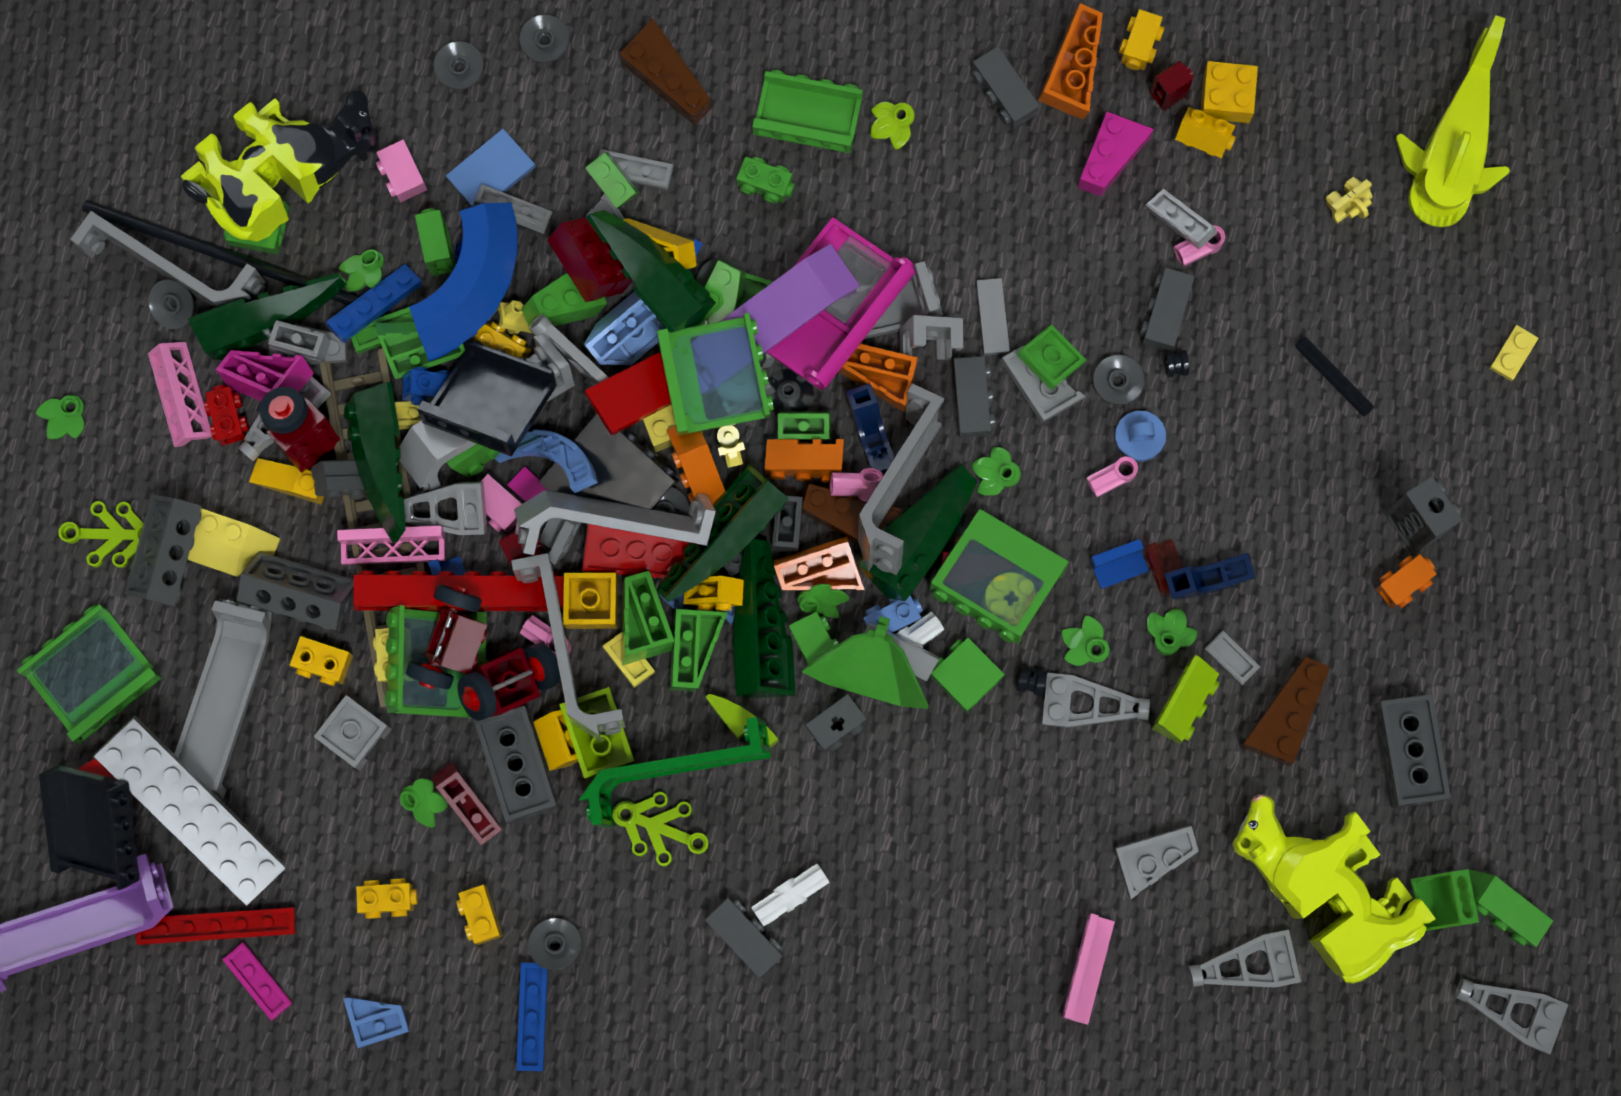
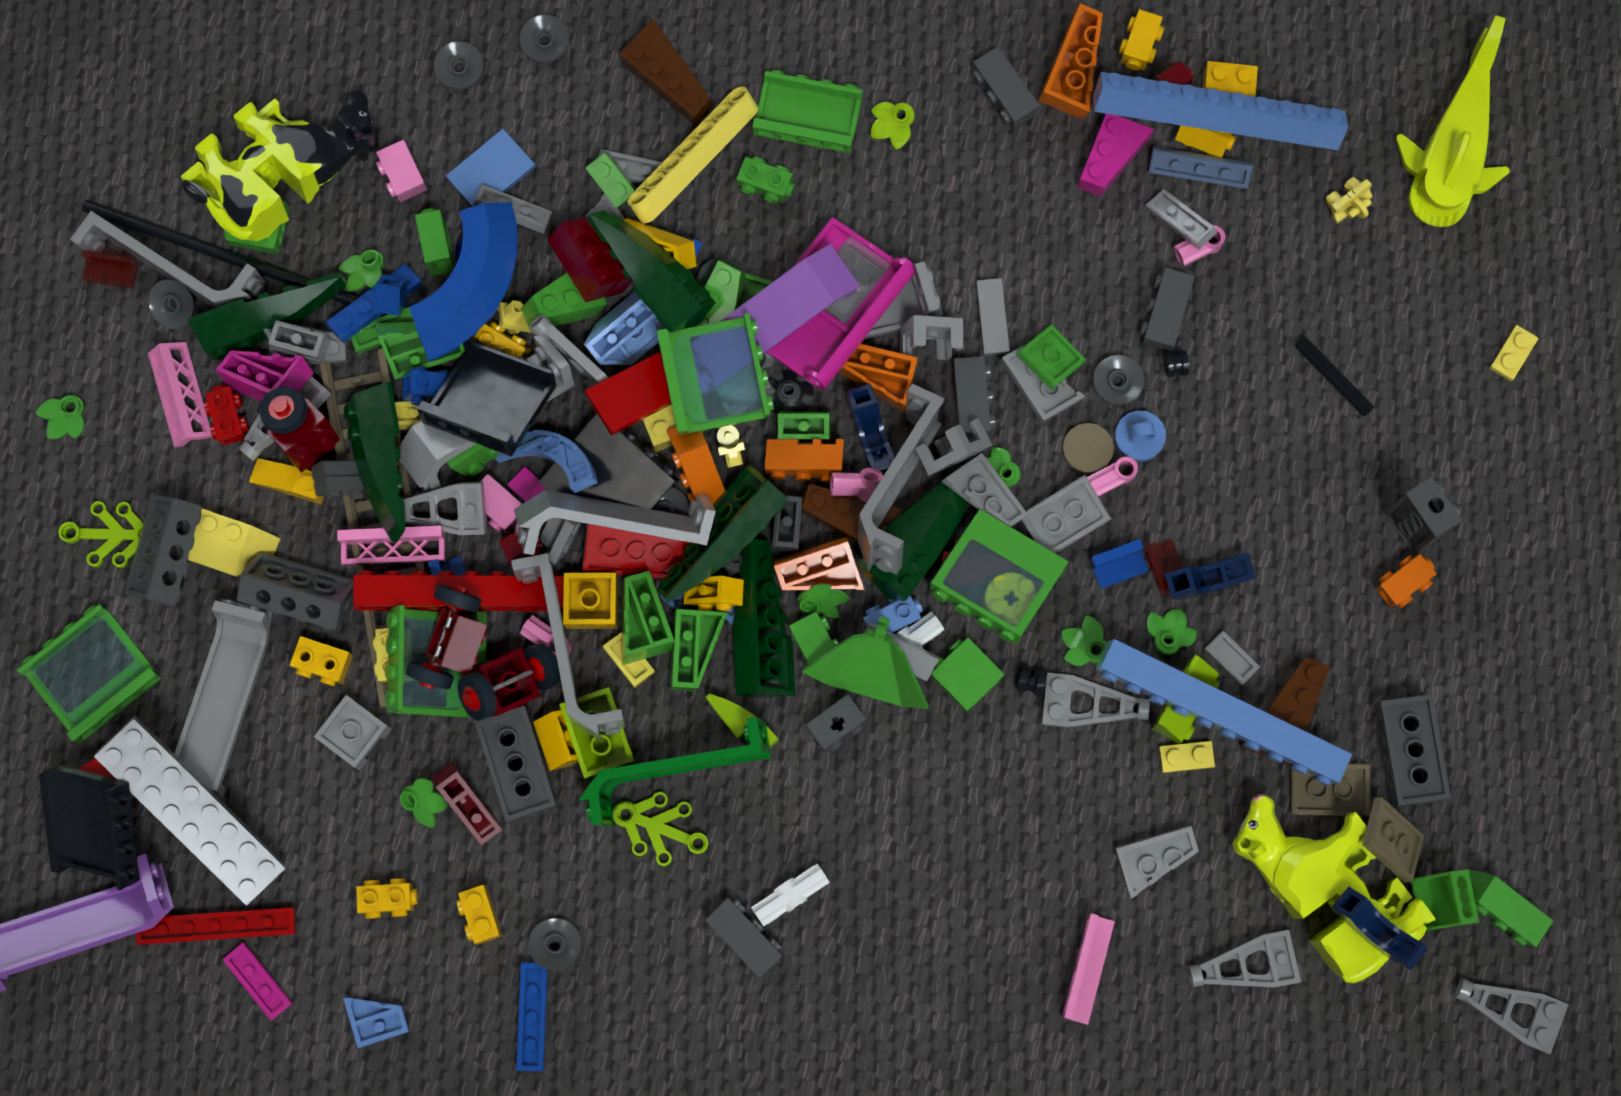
(109, 269): none -> clear red panel
(390, 295): none -> blue panel
(693, 155): none -> light yellow beam
(954, 447): none -> light grey panel
(986, 491): none -> light grey wing
(1066, 516): none -> light grey tile
(1088, 448): none -> dark tan tile
(1186, 756): none -> light yellow plate
(1200, 167): none -> sand blue tile
(1219, 111): none -> medium blue brick
(1223, 712): none -> medium blue brick
(1337, 799): none -> dark tan tile
(1378, 930): none -> dark blue arch
(1393, 840): none -> dark tan tile

